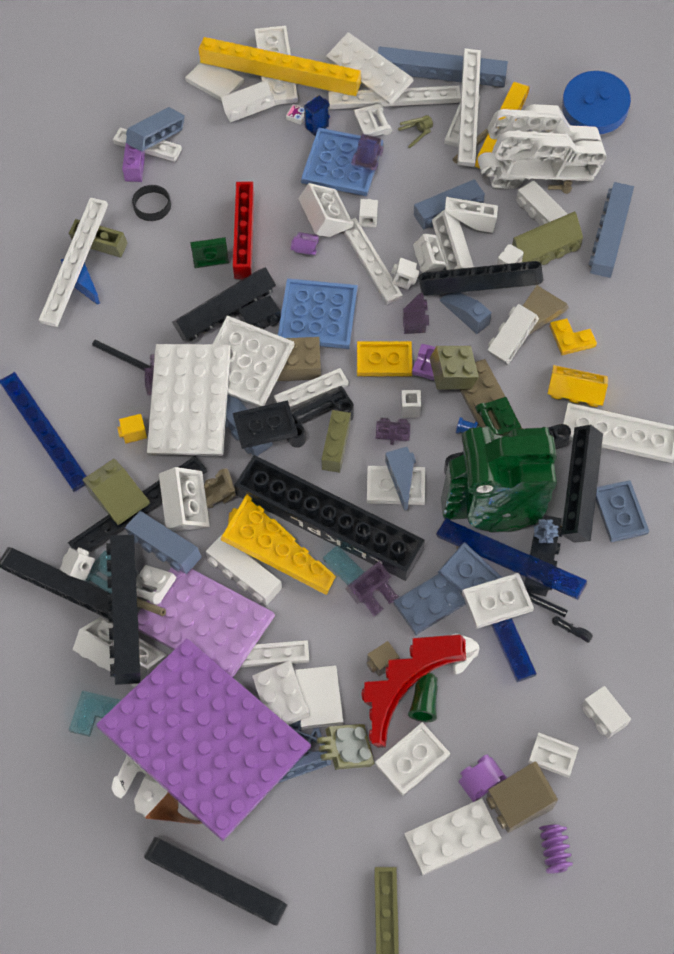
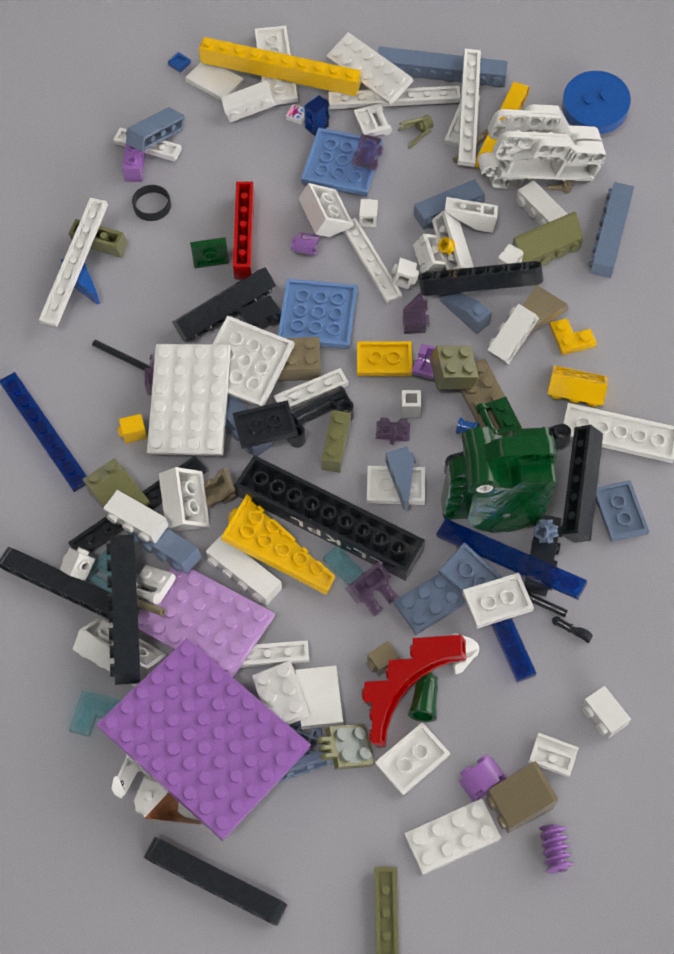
(135, 517): none -> white brick
(179, 62): none -> blue tile
(446, 249): none -> yellow bush

